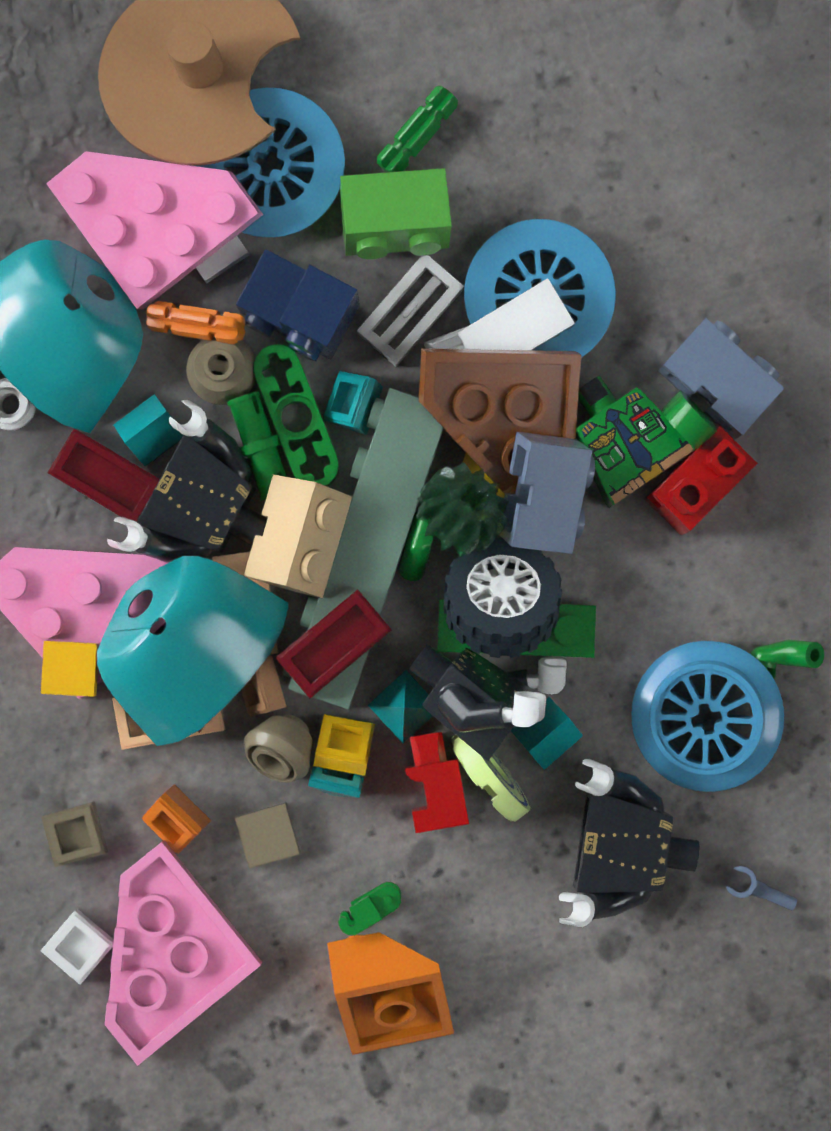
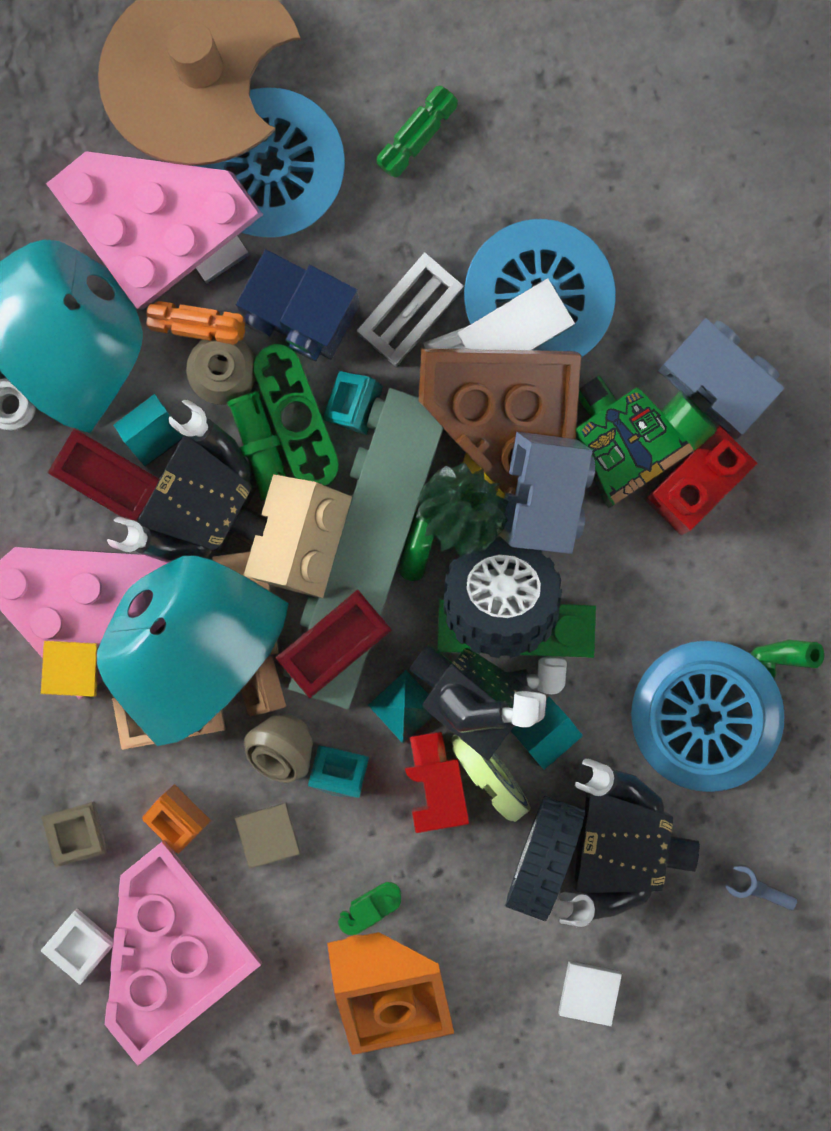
(344, 745): yellow tile -> none
(395, 213): bright green brick -> none
(545, 858): none -> black wheel
(589, 993): none -> white tile

